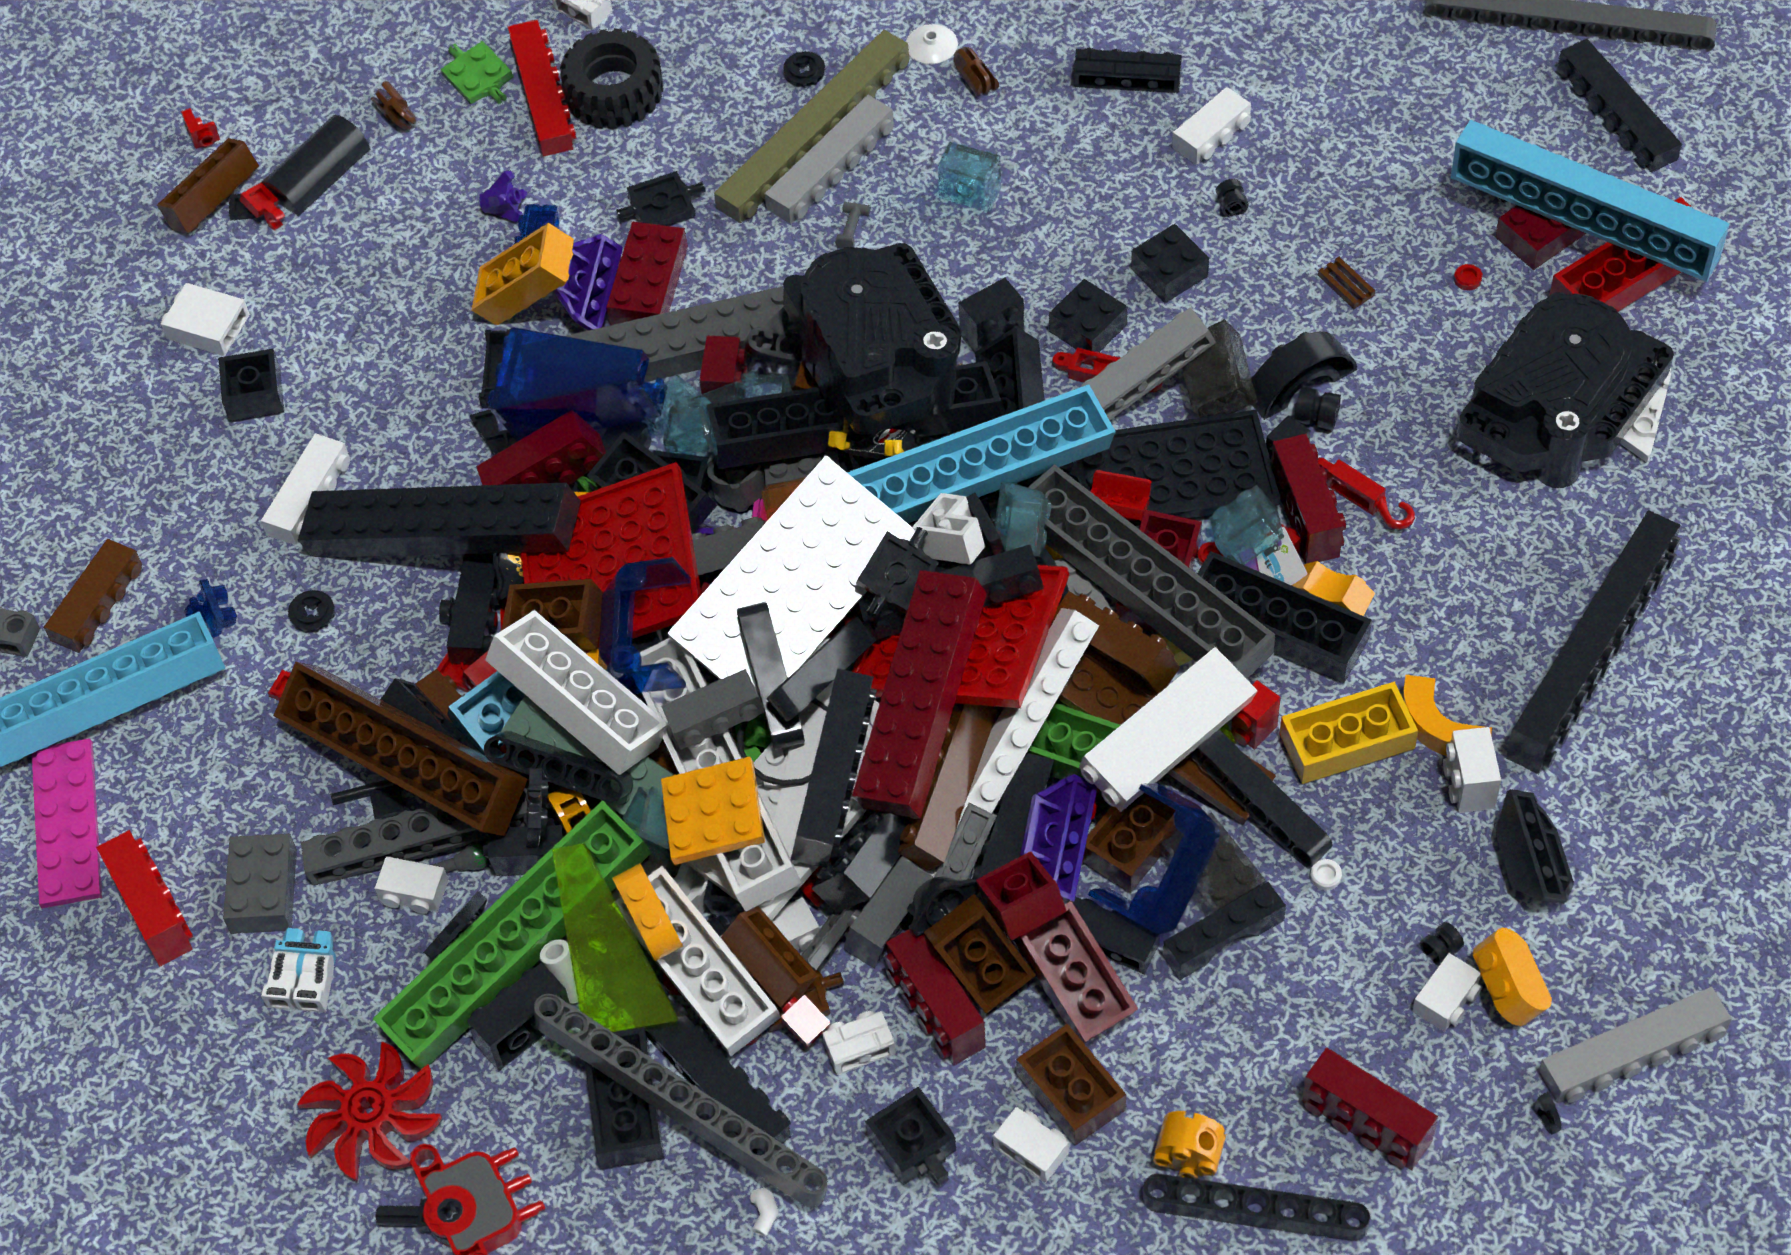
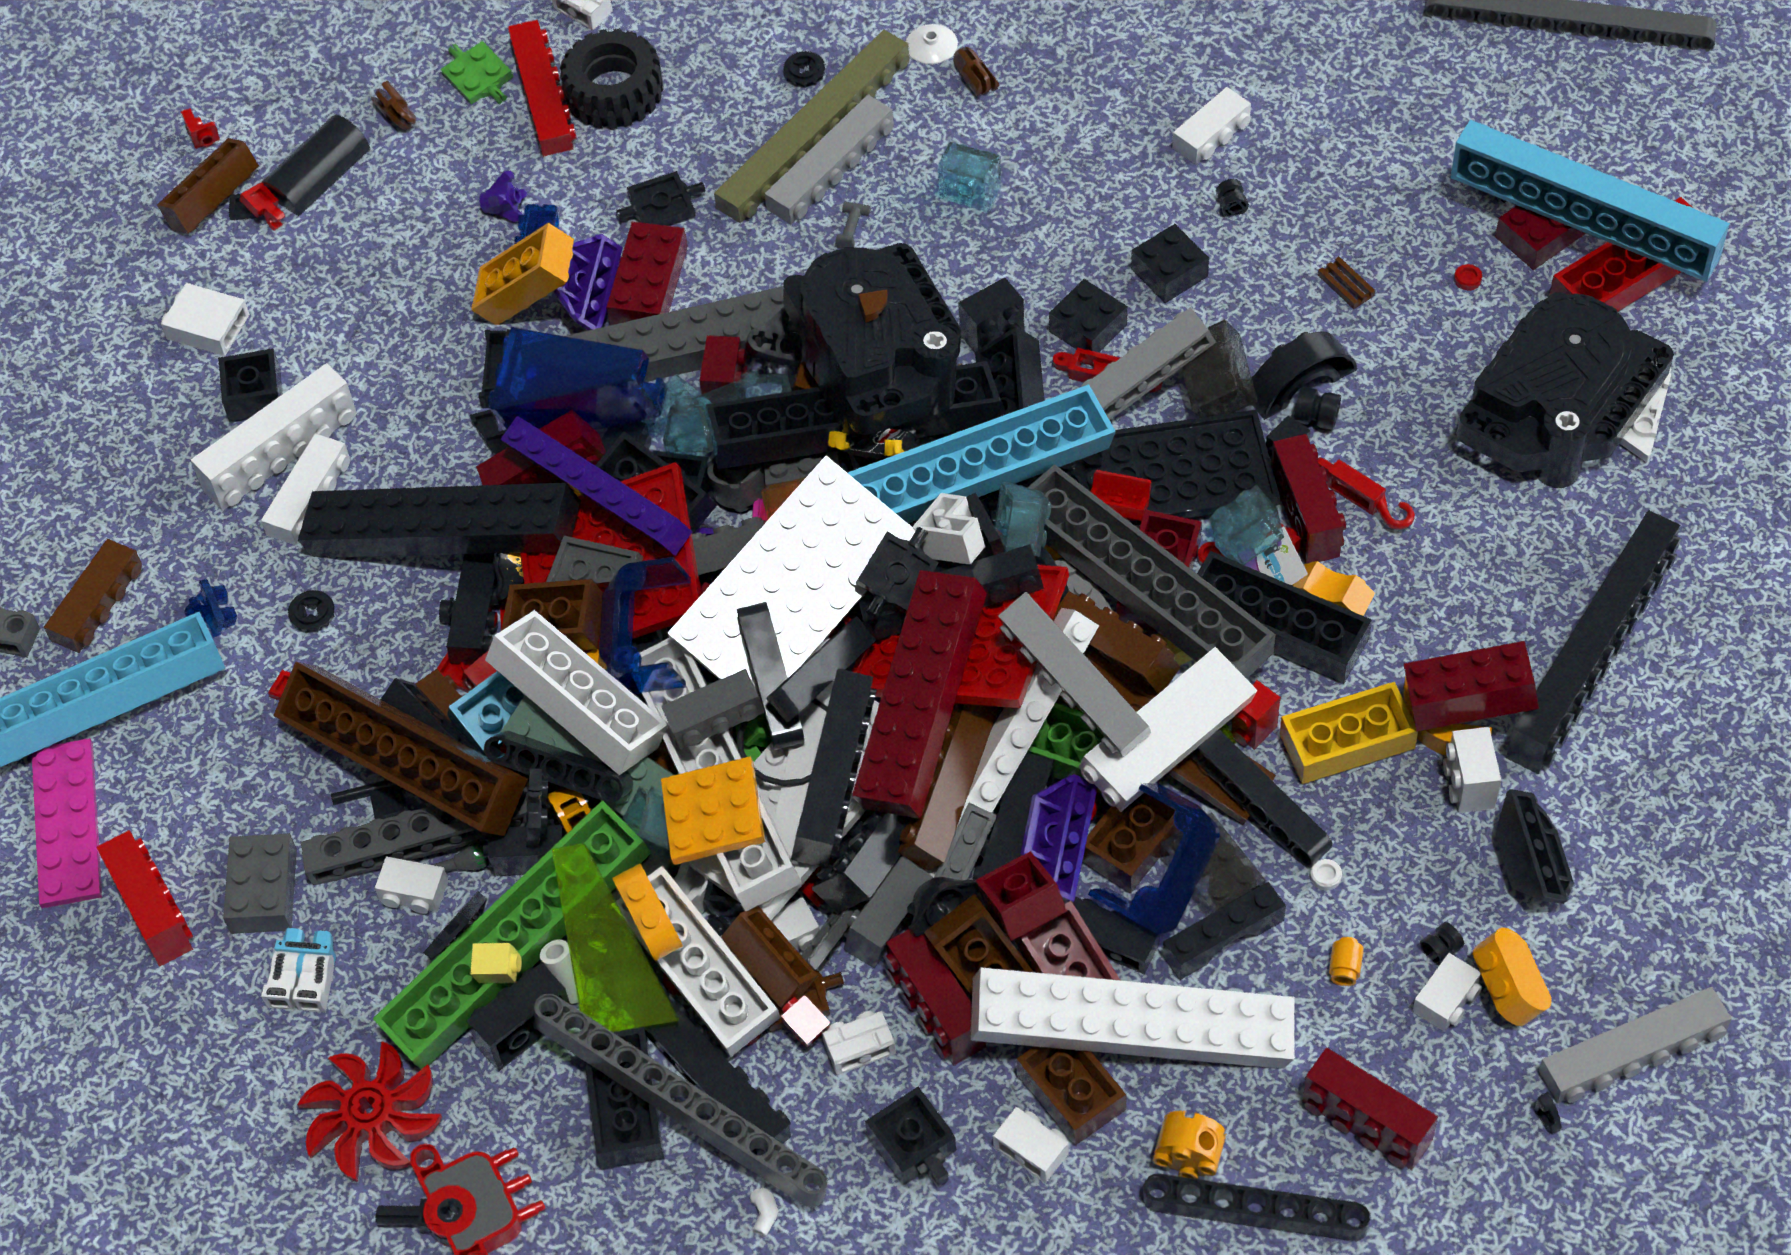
(273, 437): none -> white brick
(495, 963): none -> light yellow brick
(589, 560): none -> dark grey wing
(597, 485): none -> dark purple brick
(872, 304): none -> reddish brown tile
(1074, 674): none -> light grey brick
(1127, 70): black brick -> none
(1132, 1018): none -> white brick
(1346, 961): none -> light orange brick
(1471, 686): none -> dark red brick
(1619, 105): black brick -> none

